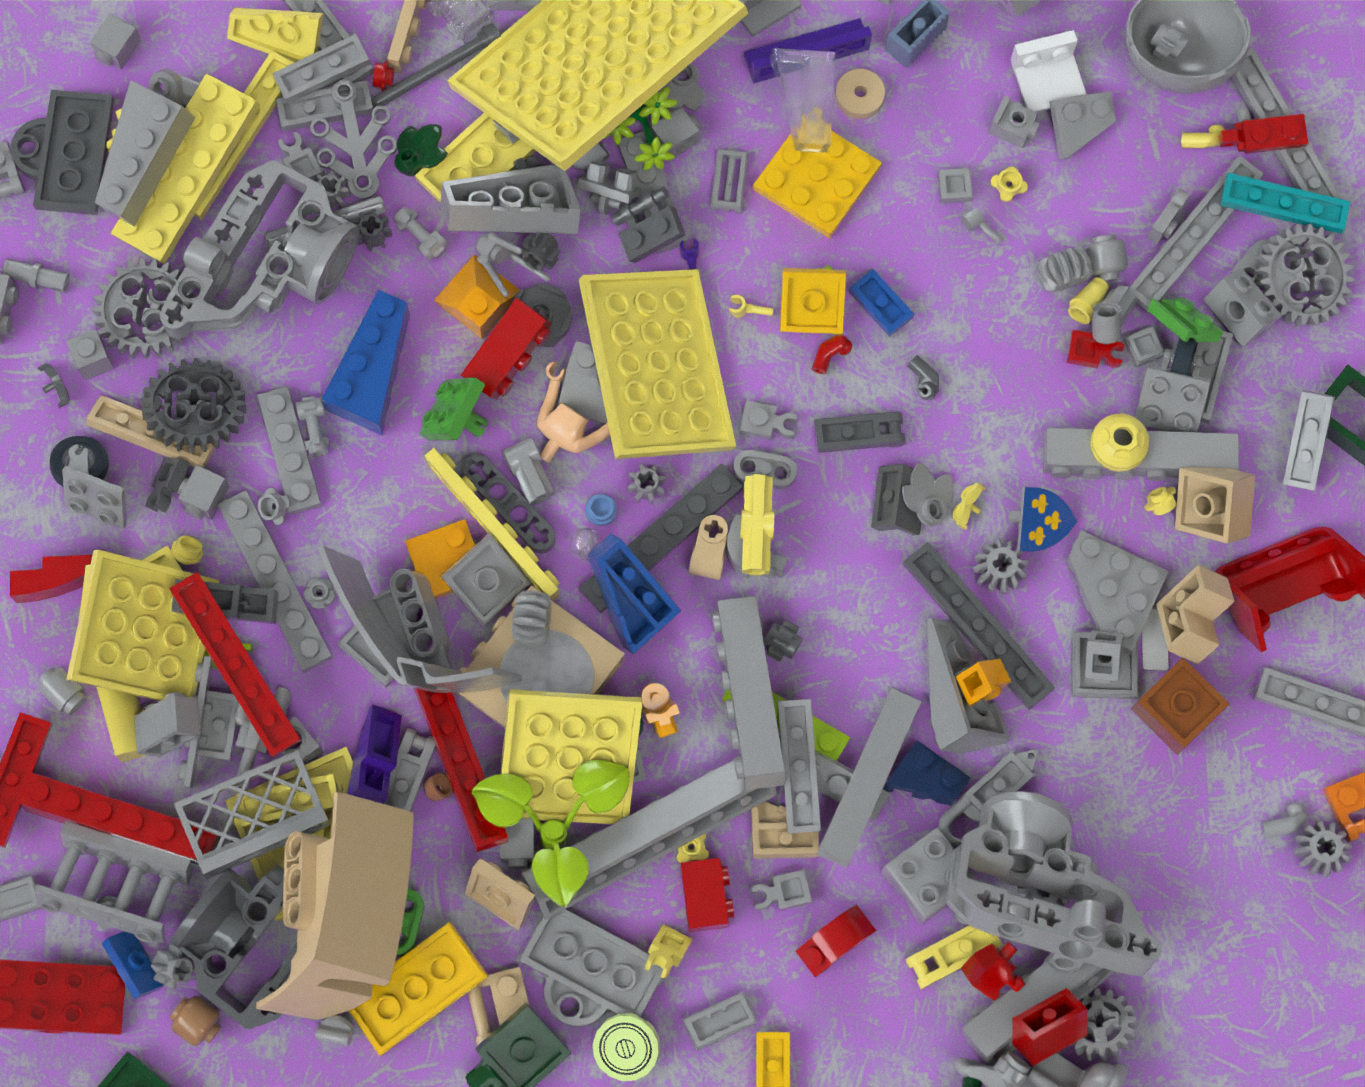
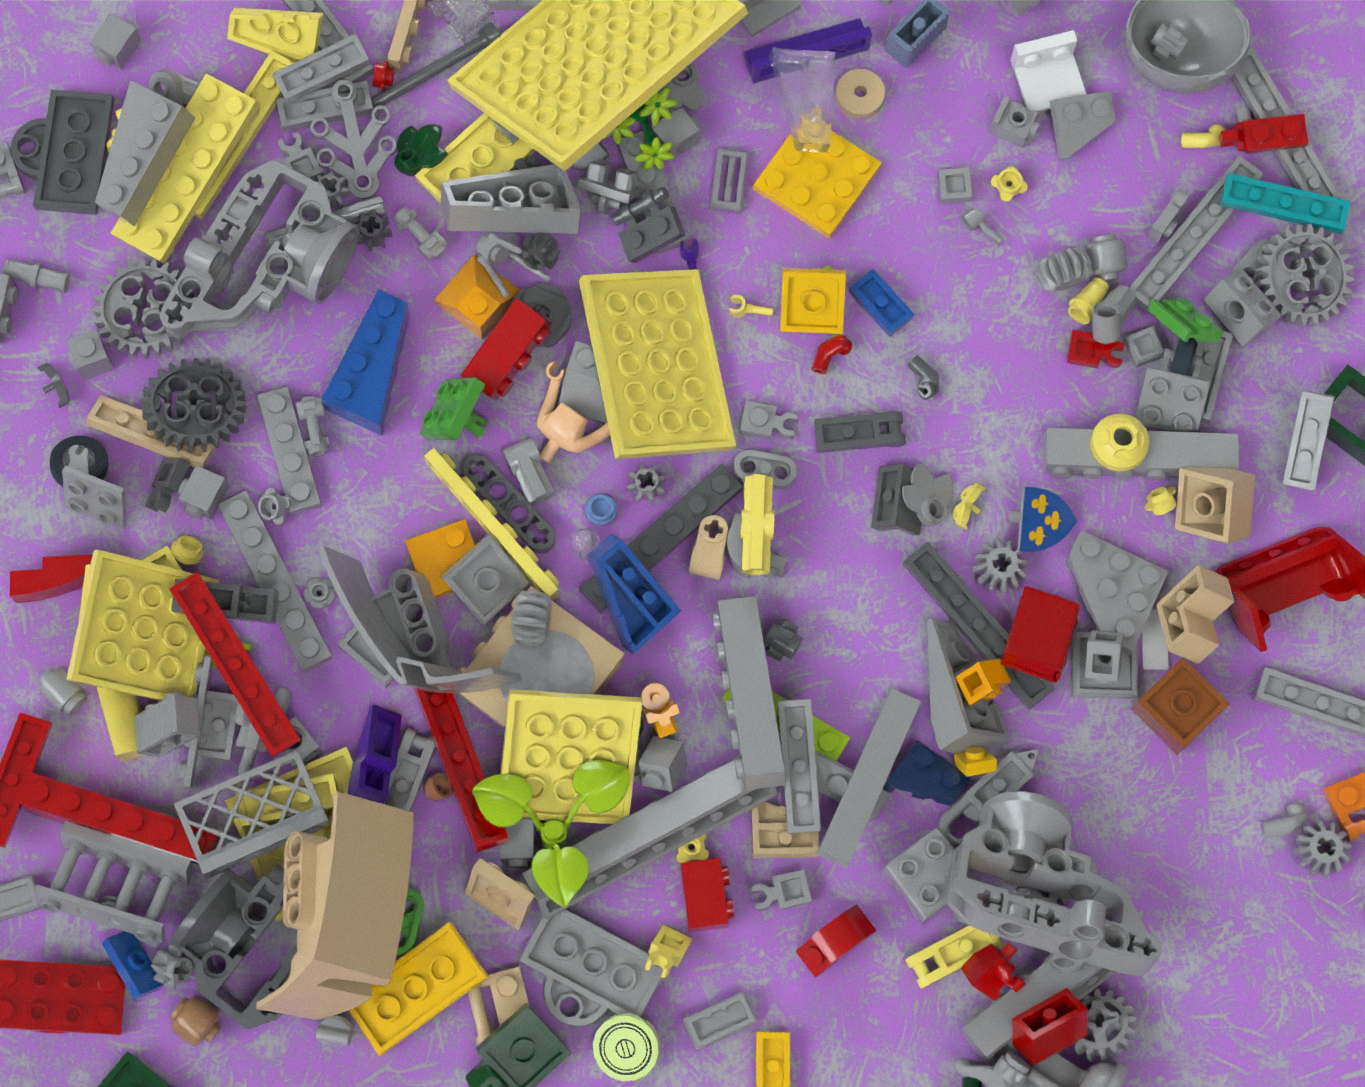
(662, 763): none -> light grey brick
(975, 761): none -> yellow plate
(1041, 634): none -> red piece

